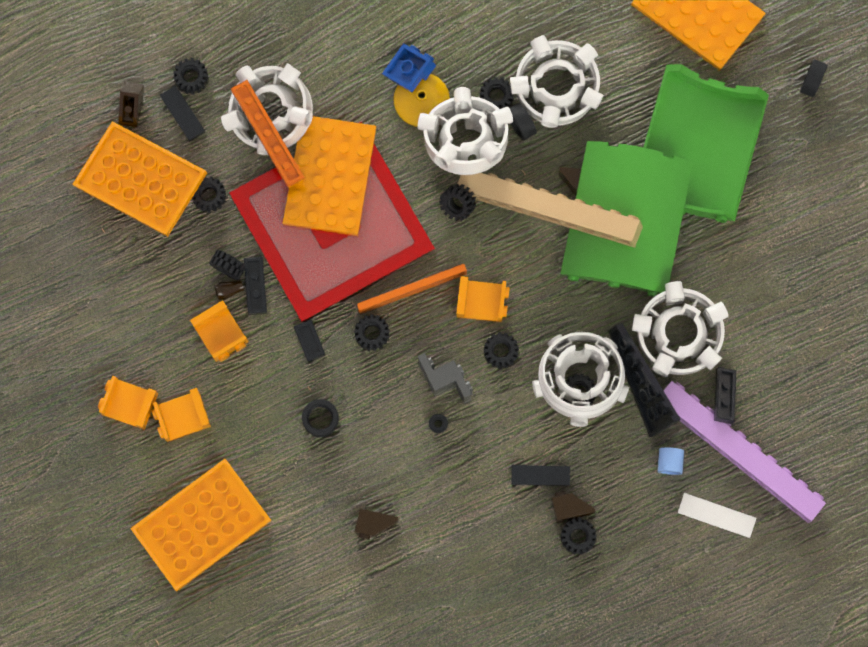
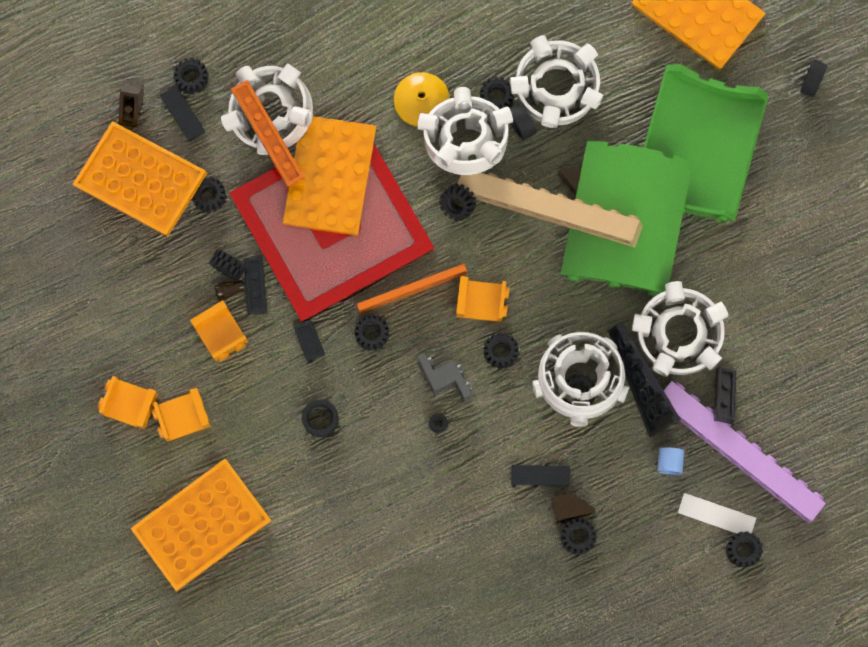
(373, 523): dark brown slope -> none
(409, 67): blue plate -> none
(754, 543): none -> black tyre

